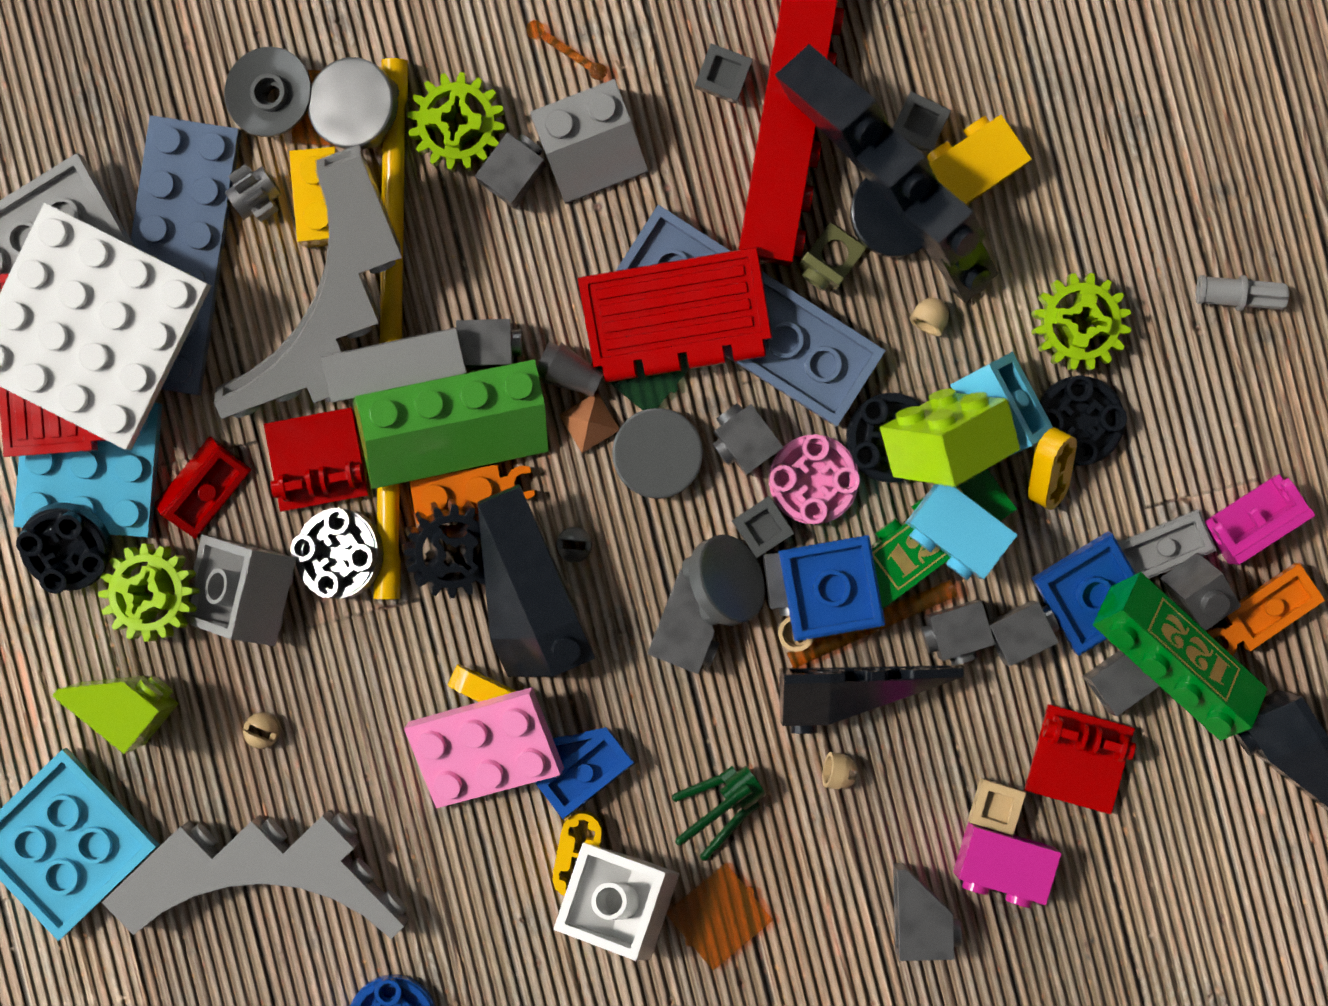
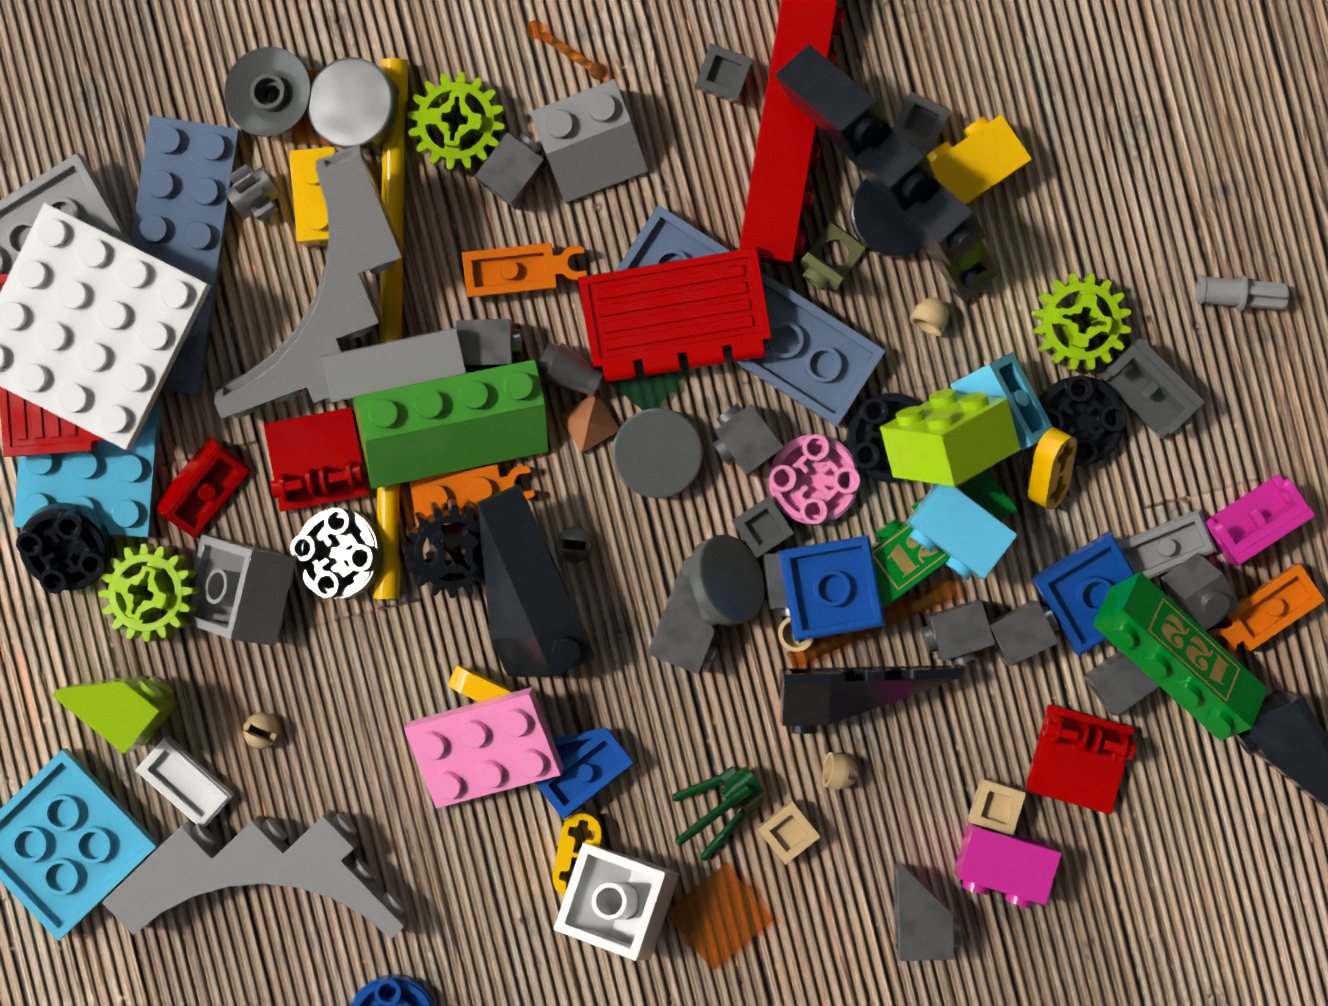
(184, 782): none -> white tile
(517, 269): none -> orange plate
(788, 832): none -> tan plate
(1151, 388): none -> dark grey hinge

